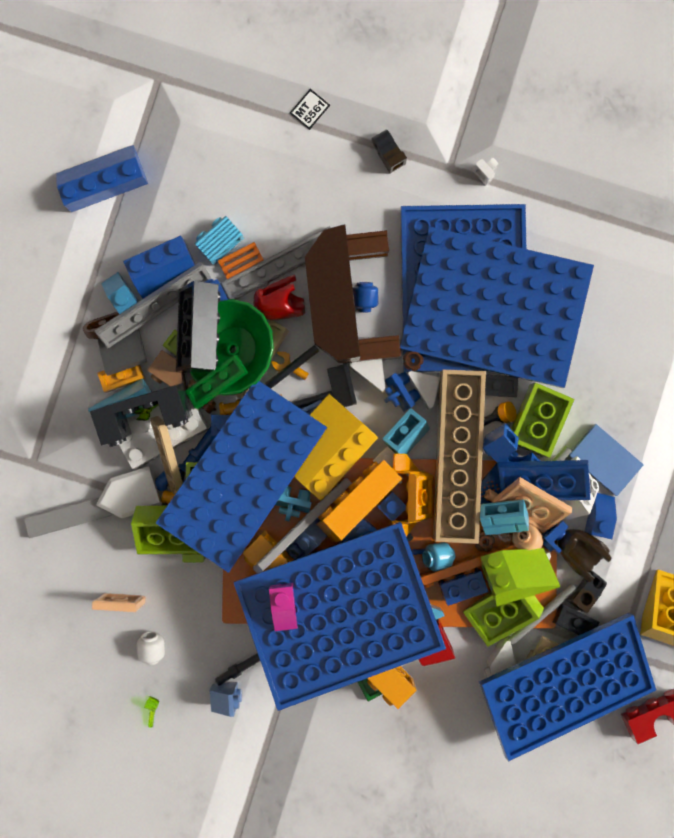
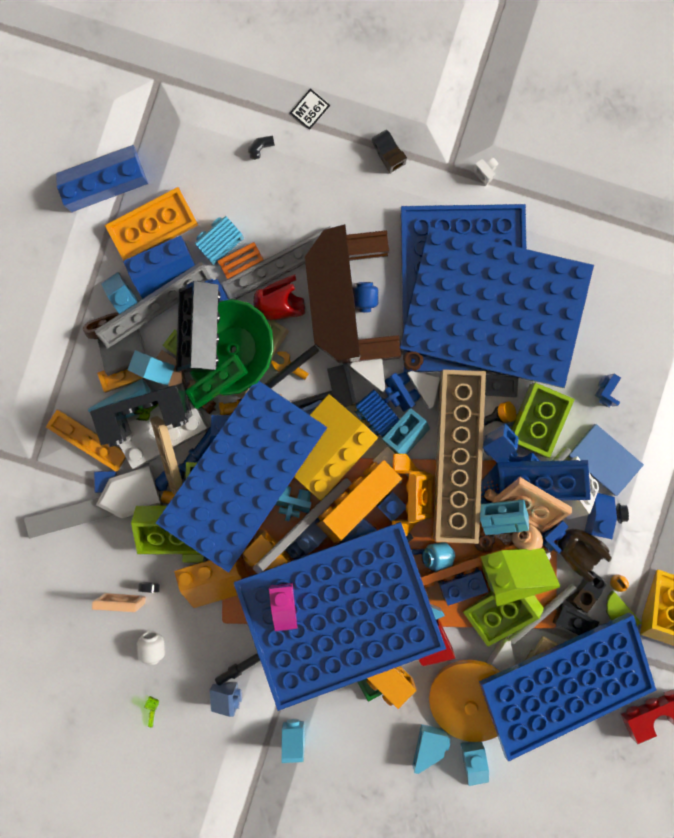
(85, 440): none -> light orange plate
(101, 479): none -> blue tile
(149, 587): none -> black tile
(151, 224): none -> light orange plate
(151, 368): none -> medium azure slope
(208, 582): none -> light orange slope
(258, 144): none -> black arm
(293, 741): none -> medium azure slope
(377, 414): none -> blue brick
(430, 747): none -> medium azure slope
(459, 701): none -> light orange dish
(475, 763): none -> medium azure slope
(607, 385): none -> blue bracket
(616, 586): none -> light orange hinge
(617, 607): none -> lime tile
(622, 513): none -> black plate

